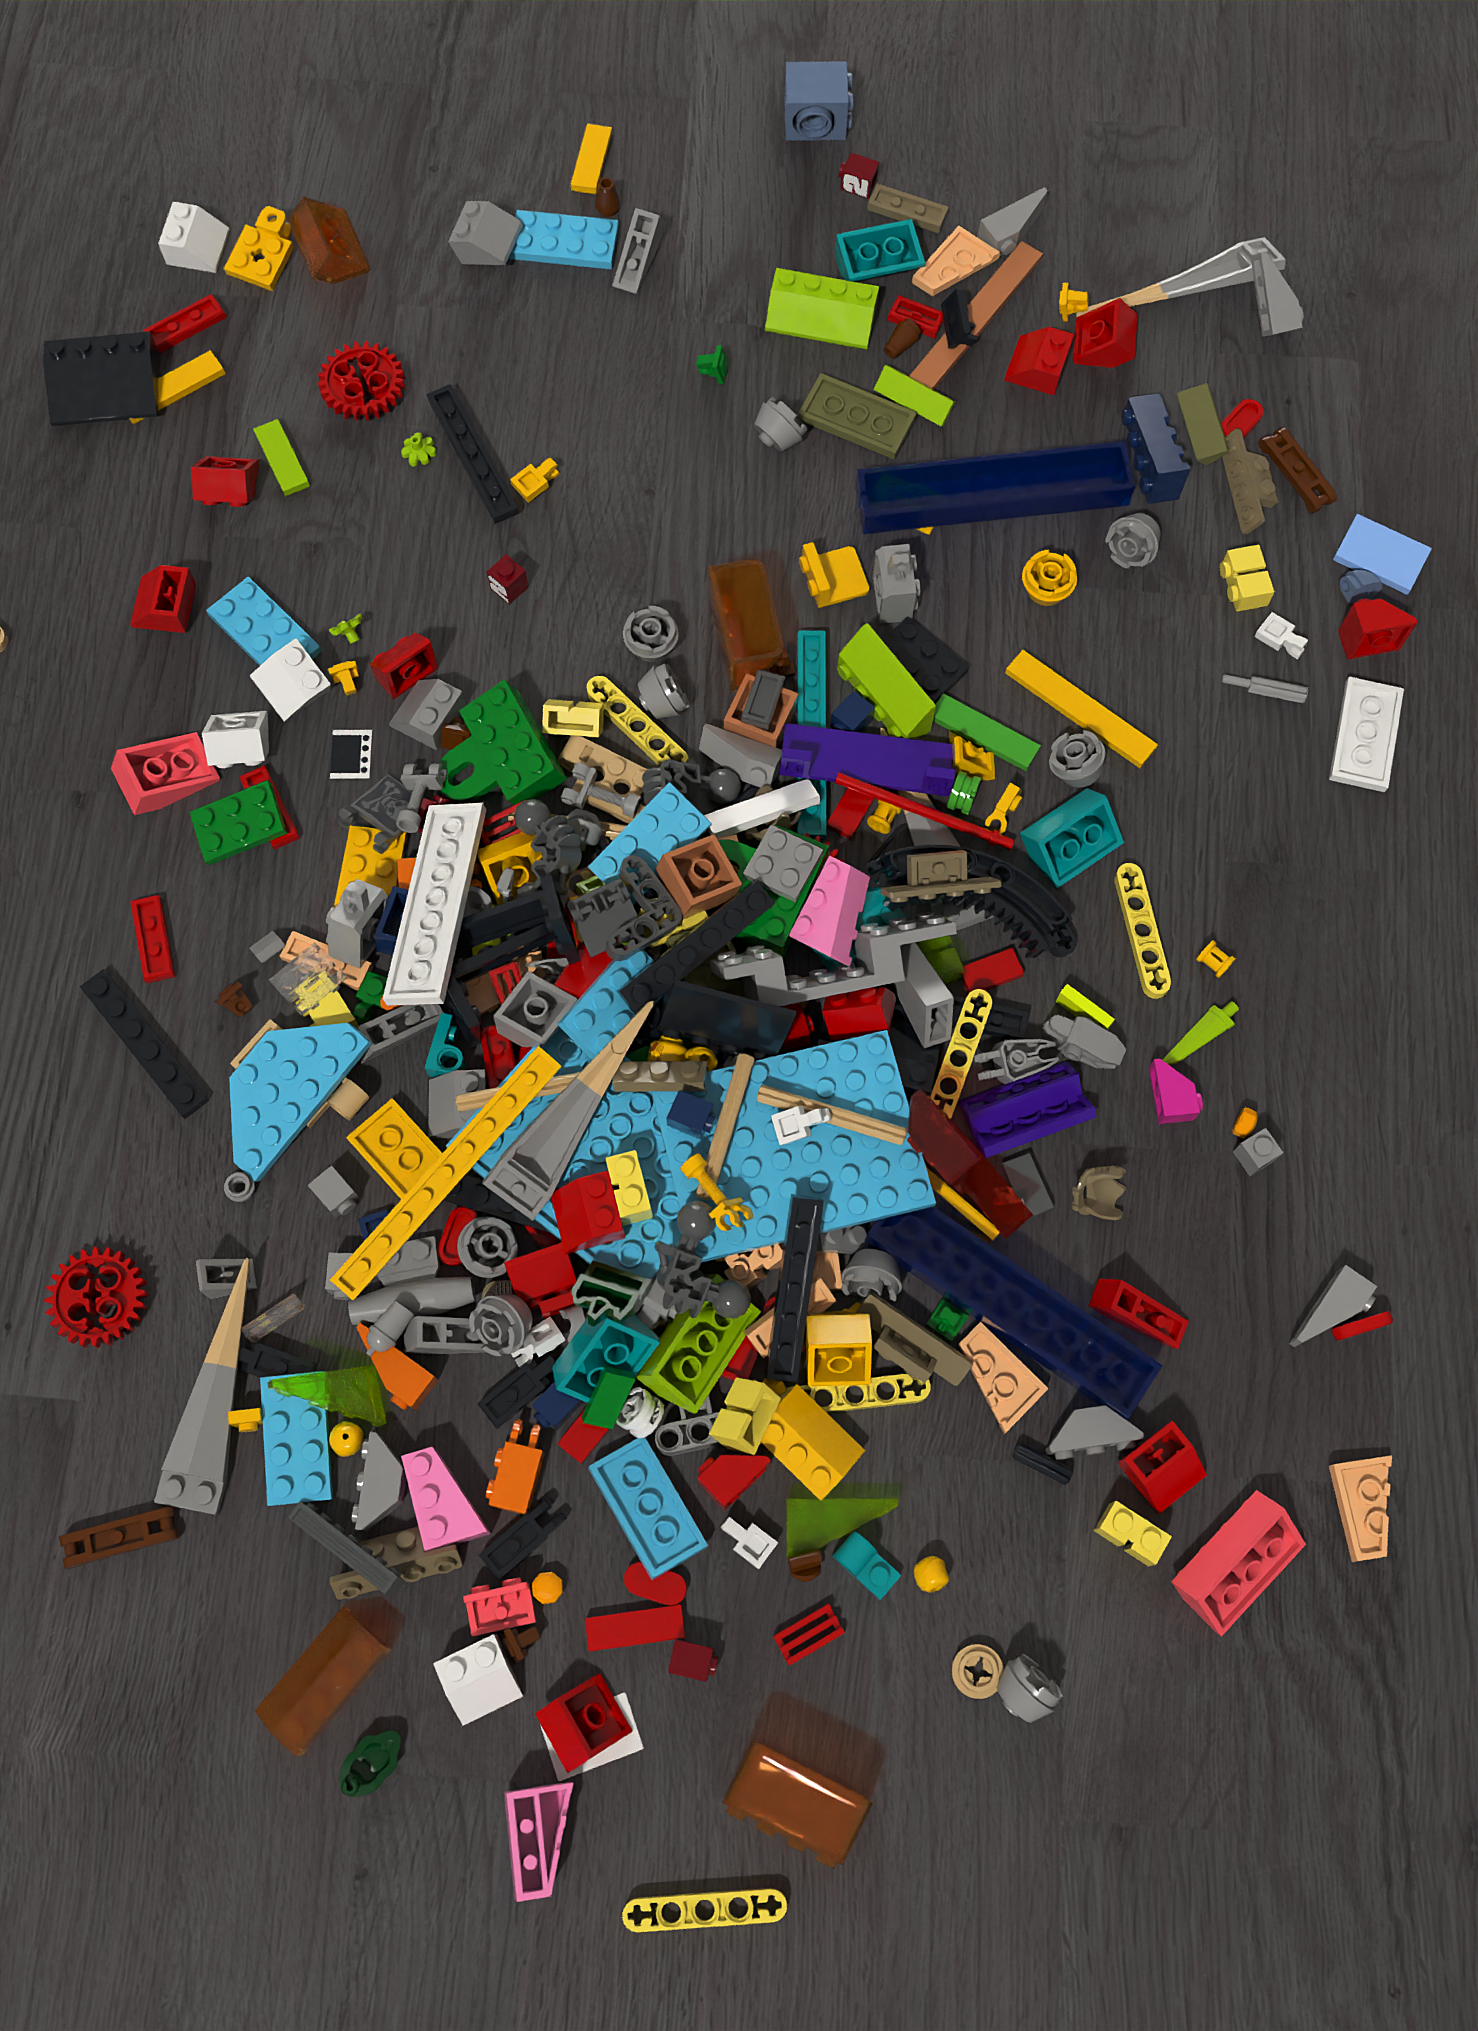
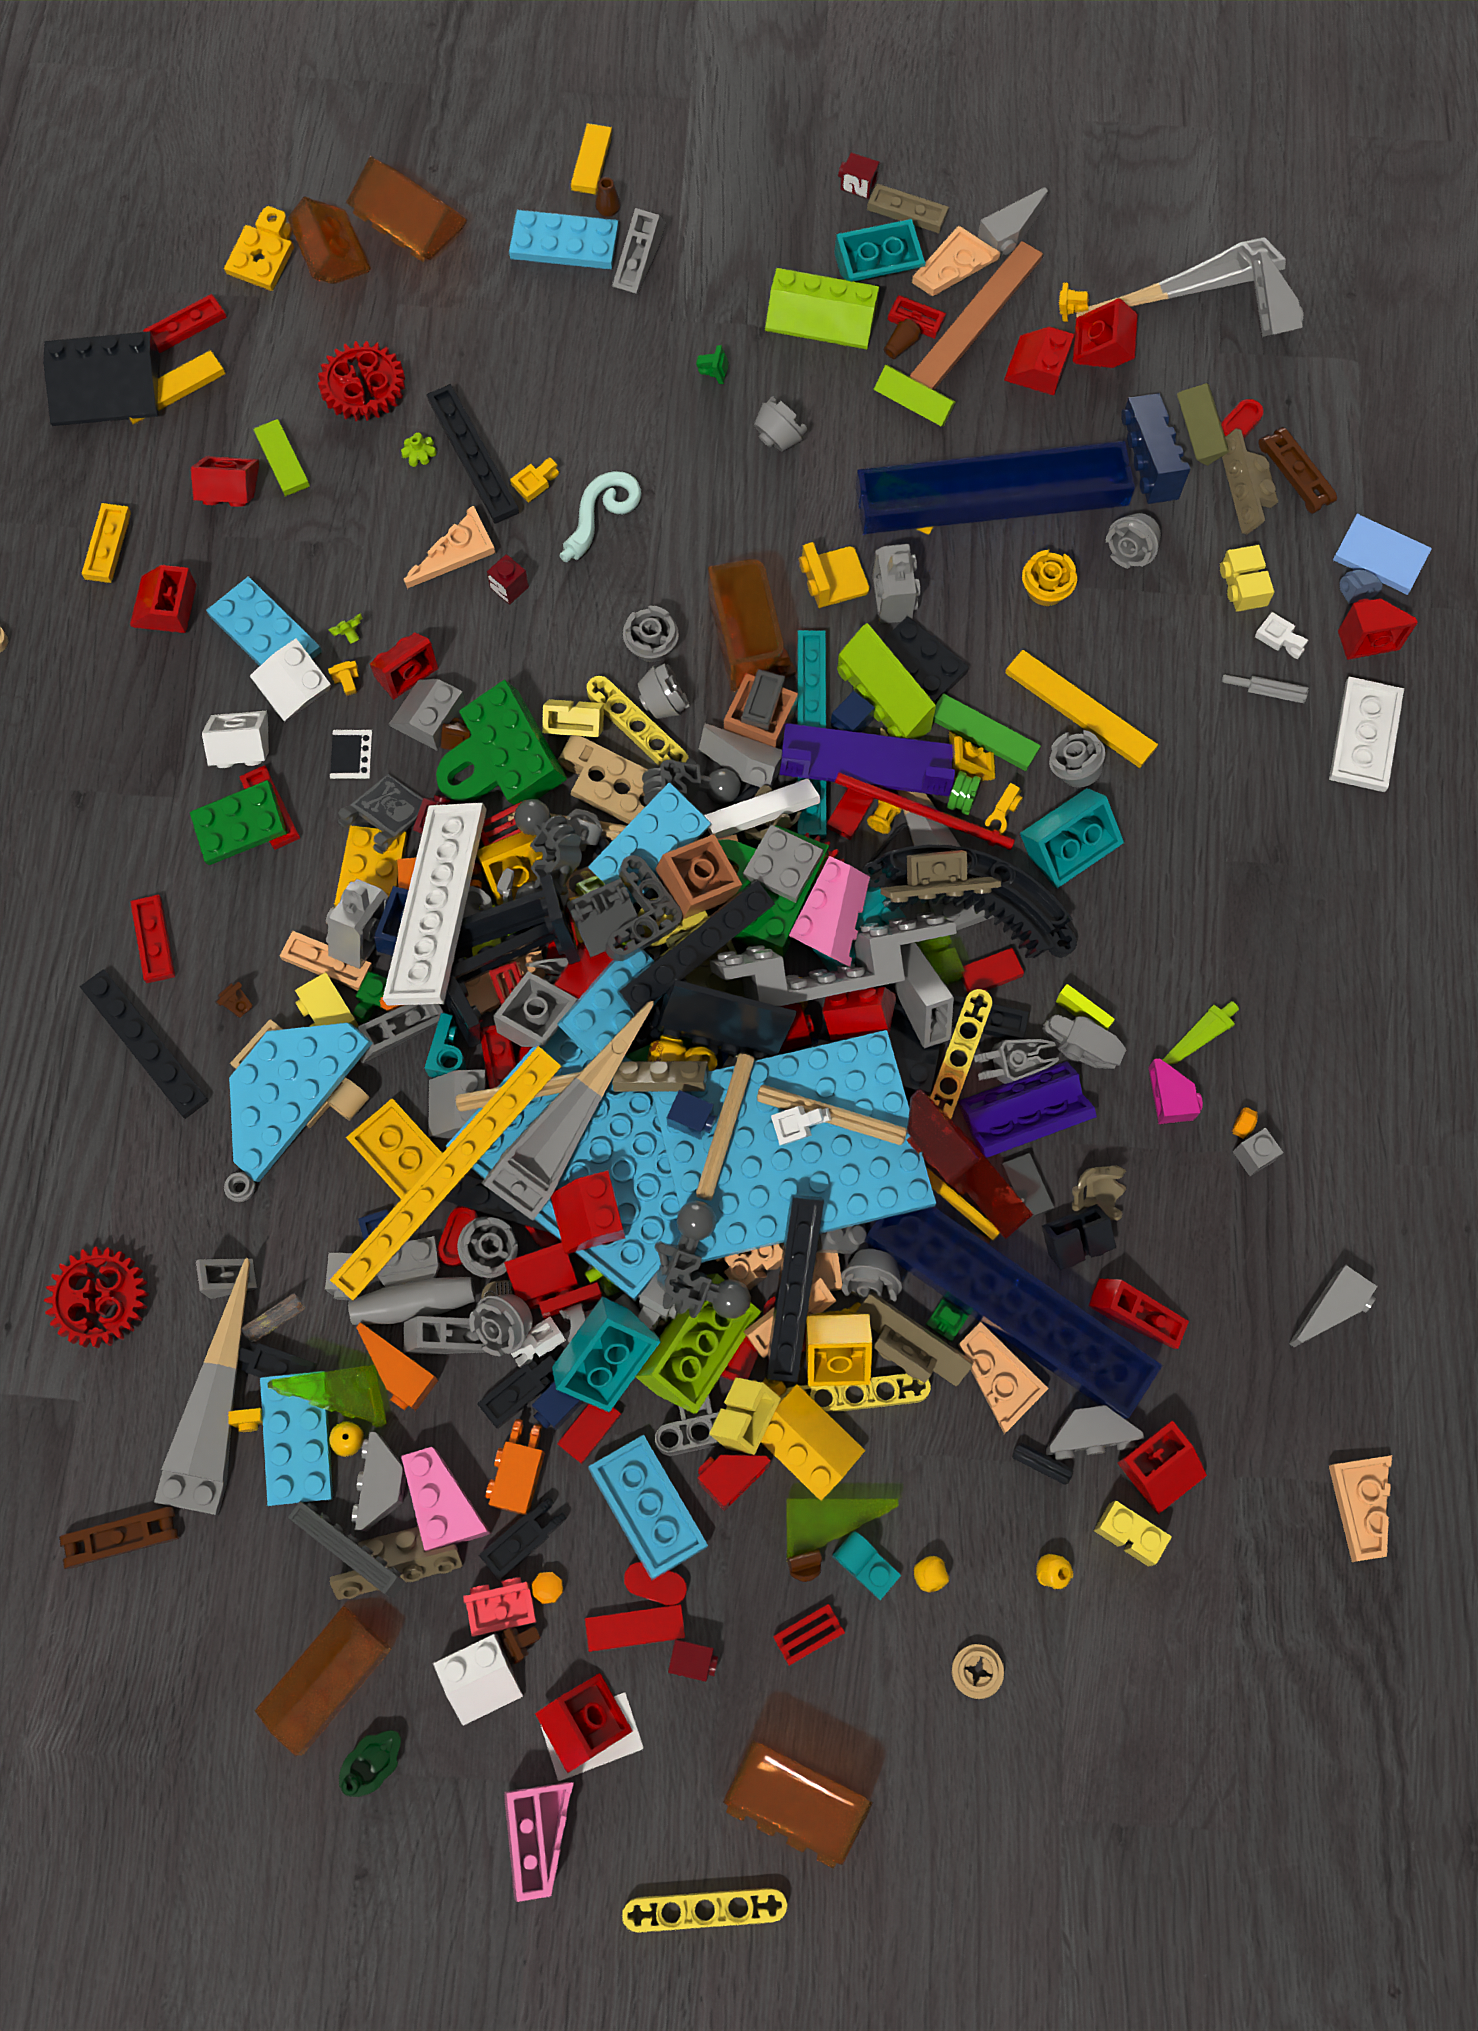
(106, 543): none -> yellow plate
(162, 772): coral slope -> none
(193, 238): white slope -> none
(267, 947): light grey tile -> none
(304, 972): clear plate -> none
(334, 1192): light grey brick -> none
(388, 1328): light grey piece -> none
(404, 210): none -> clear orange windscreen
(414, 780): light grey bar -> none
(460, 546): none -> light nougat wing
(484, 234): light grey slope -> none
(582, 538): none -> light aqua plant
(582, 772): light grey bar -> none
(608, 1397): green tile -> none
(609, 1293): dark green plate -> none
(629, 1187): light yellow piece -> none
(639, 1413): white wheel -> none
(695, 1168): yellow bar -> none
(752, 1543): white plate -> none
(817, 100): sand blue brick -> none
(857, 416): olive plate -> none
(956, 320): black plate -> none
(1027, 1690): light grey cone -> none
(1054, 1571): none -> yellow piece
(1078, 1236): none -> black piece
(1138, 943): light yellow beam -> none
(1215, 959): yellow bush -> none
(1239, 1562): coral slope -> none
(1362, 1326): red tile -> none

